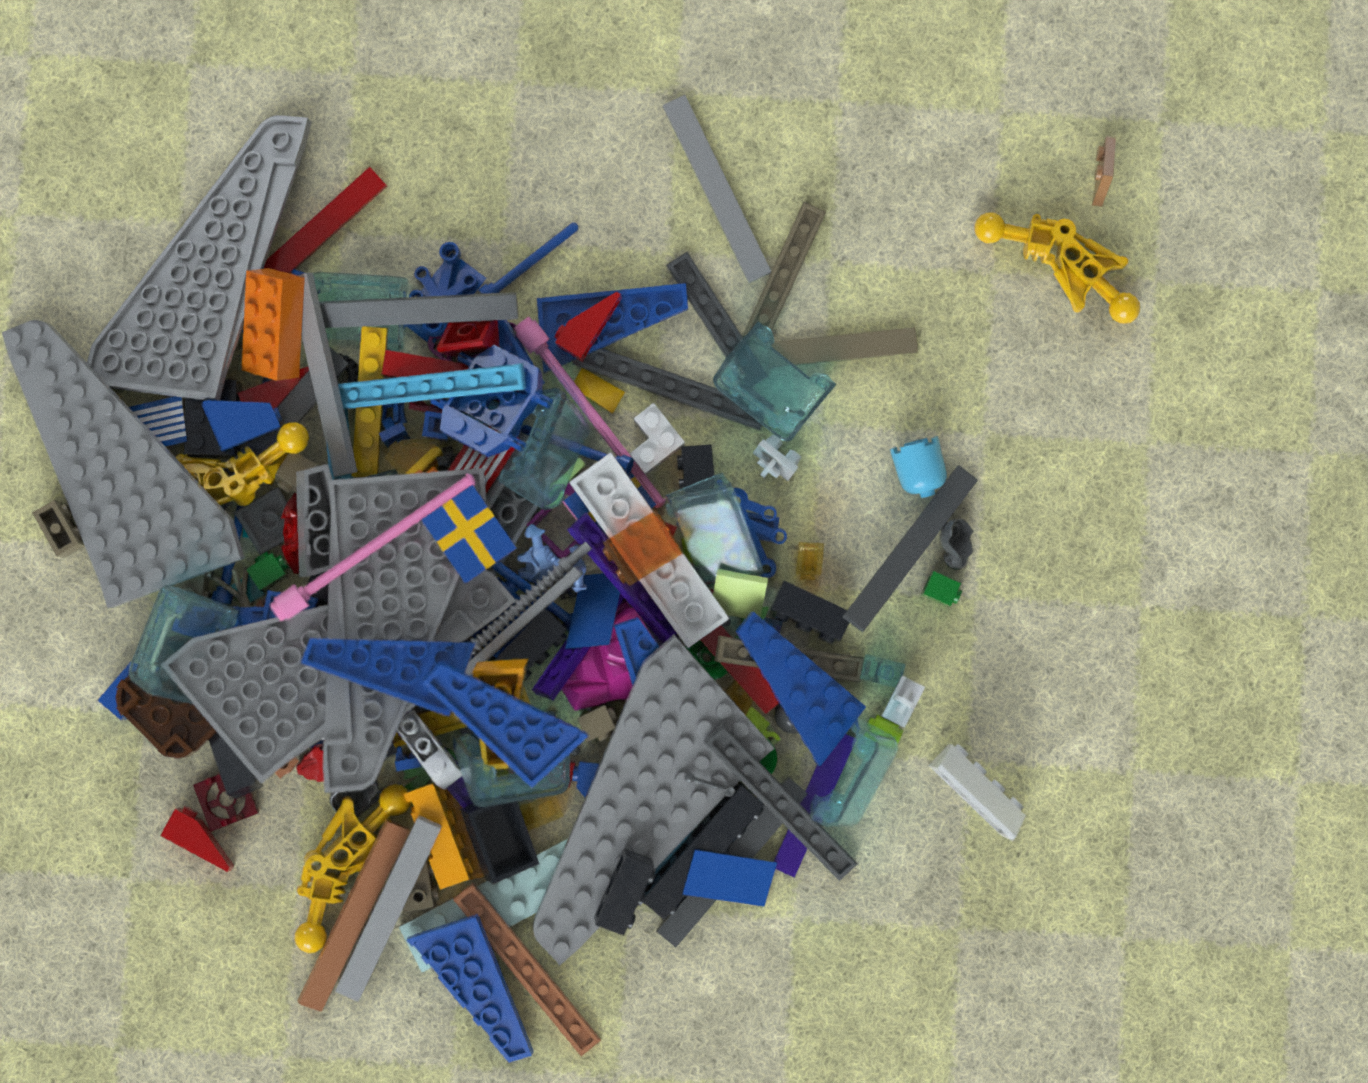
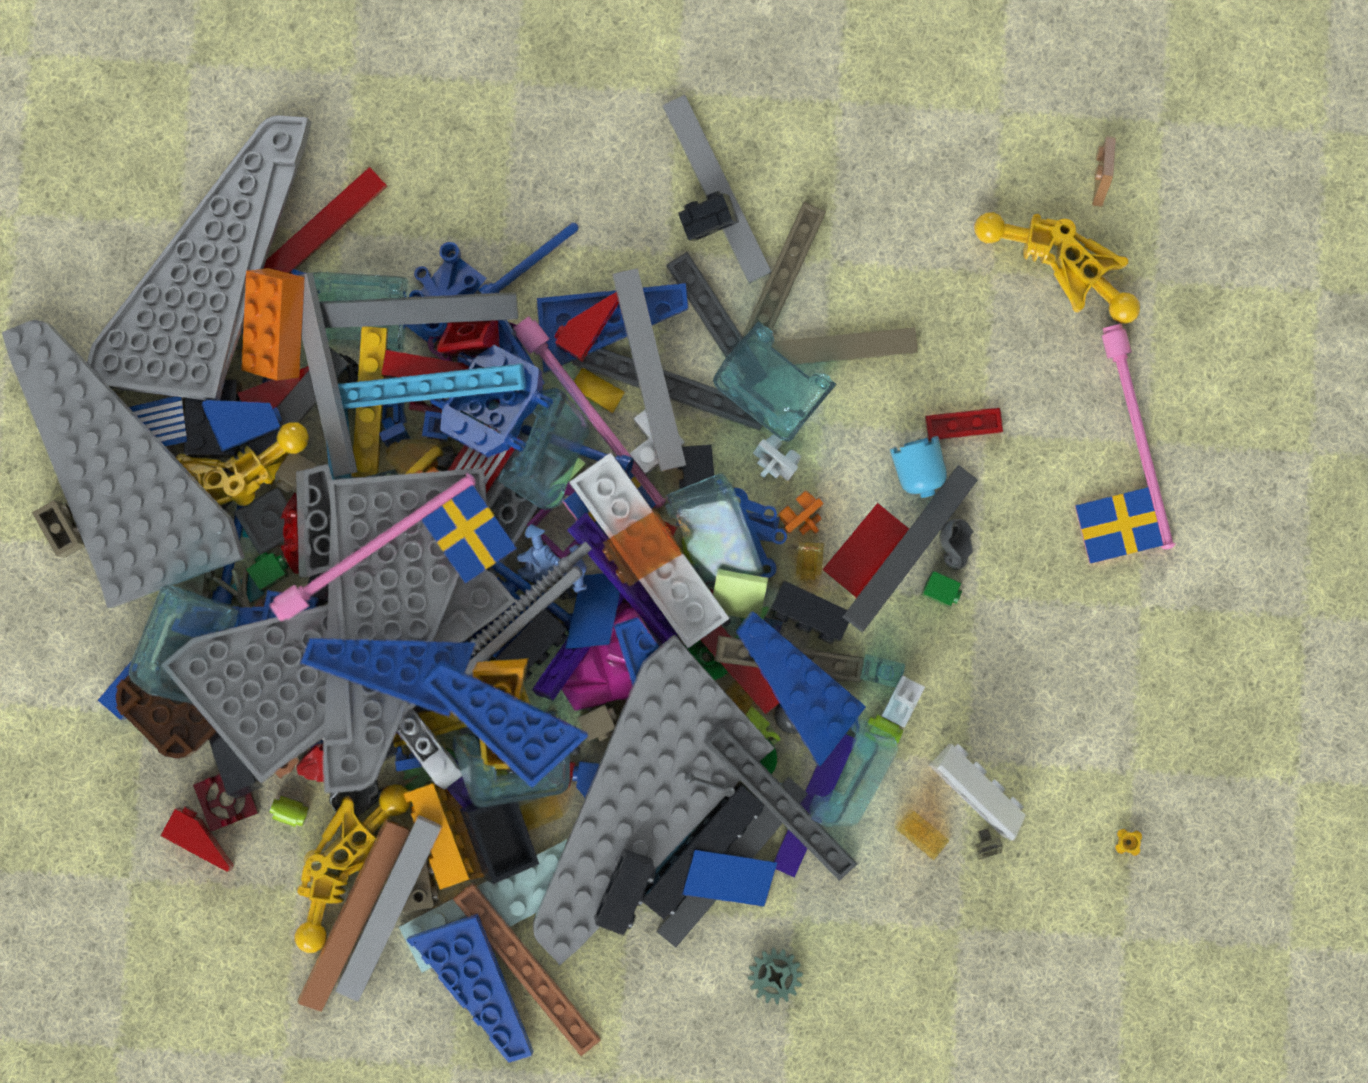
(289, 811): none -> lime brick
(649, 369): none -> light grey tile
(708, 217): none -> black brick
(786, 969): none -> sand green gear
(809, 506): none -> orange hips
(865, 550): none -> red sticker
(921, 834): none -> clear yellow slope
(964, 424): none -> red tile
(987, 846): none -> clear smoke tile
(1134, 837): none -> yellow plate
(1135, 518): none -> flag

